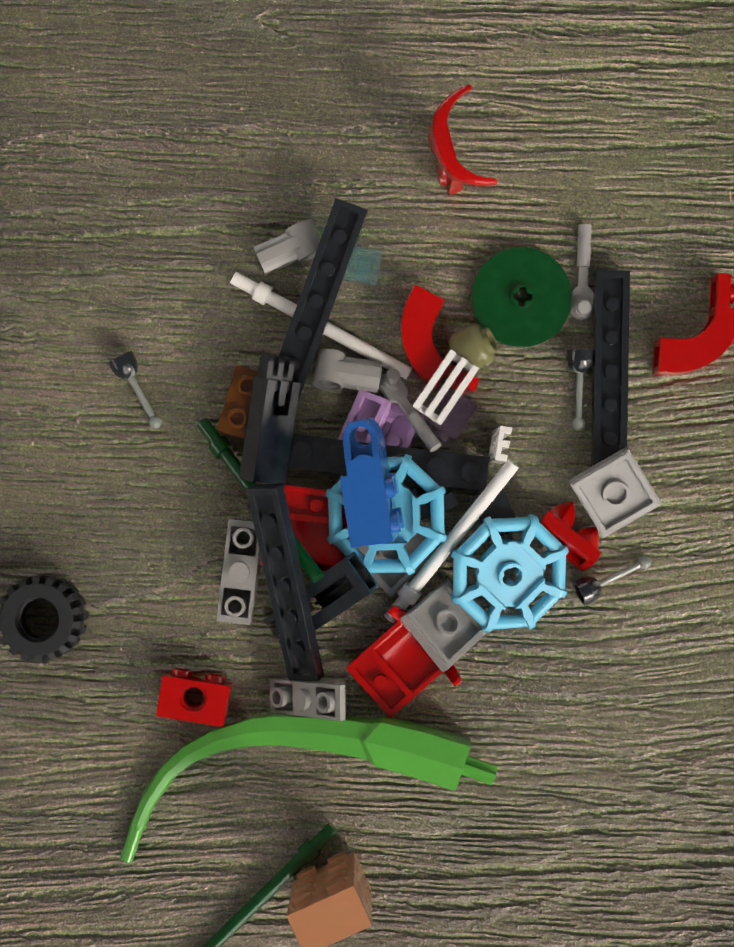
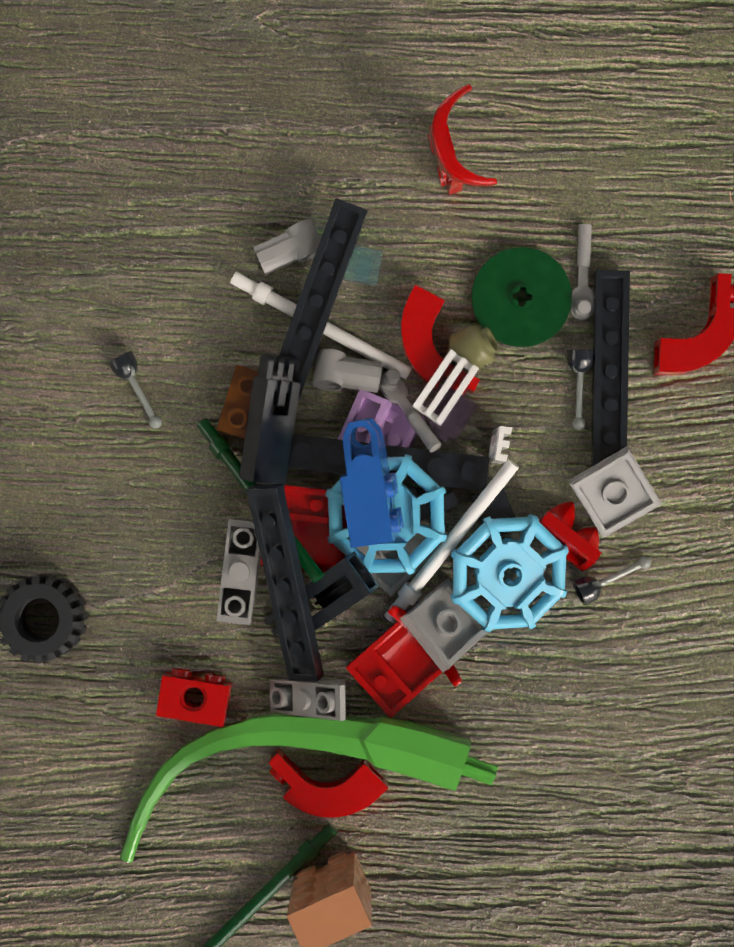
(332, 798): none -> red arch

